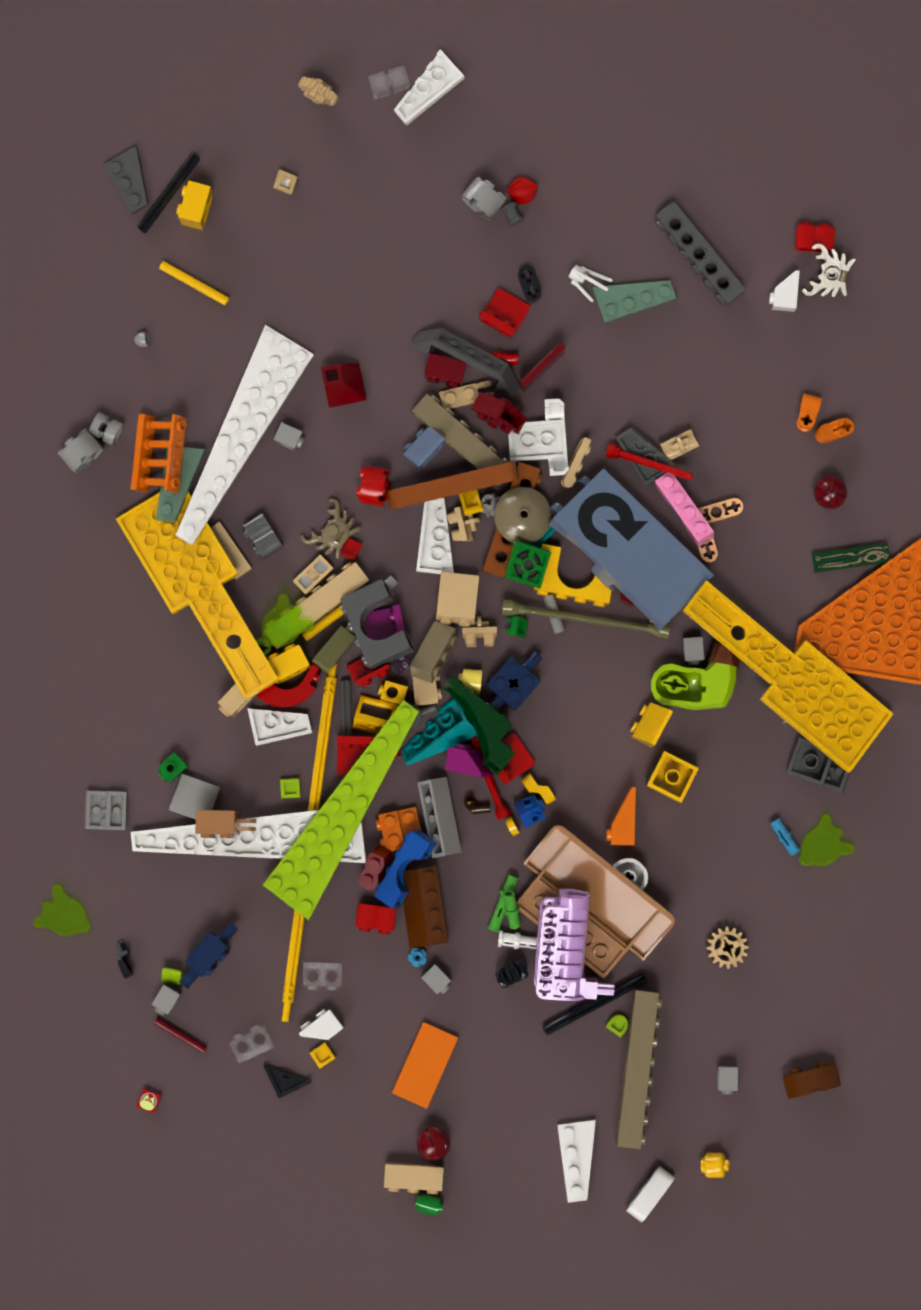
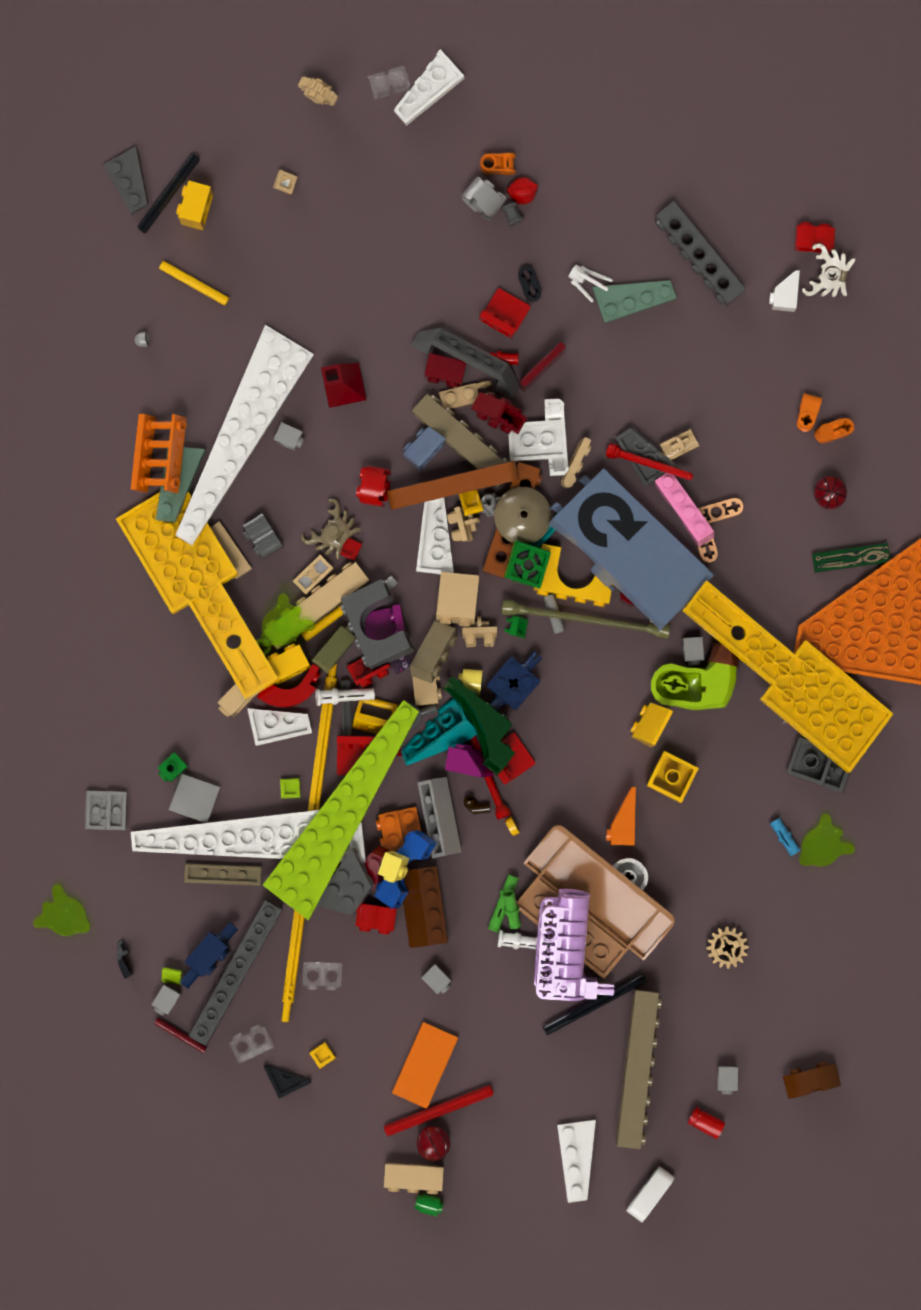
(80, 451): light grey brick -> none
(111, 432): light grey wheel -> none
(148, 1101): tile -> none
(220, 822): medium nougat brick -> none
(223, 874): none -> dark tan tile
(235, 972): none -> dark grey brick
(323, 1027): white slope -> none
(335, 696): none -> white pin
(347, 886): none -> dark grey wing
(393, 866): none -> light yellow brick
(402, 691): yellow brick -> none
(412, 957): dark azure plate -> none
(438, 1110): none -> red axle
(499, 164): none -> orange piece
(511, 973): black gear -> none
(530, 810): blue brick -> none
(532, 787): yellow piece -> none
(618, 1024): lime tile -> none
(706, 1122): none -> red piece
(715, 1165): yellow head -> none

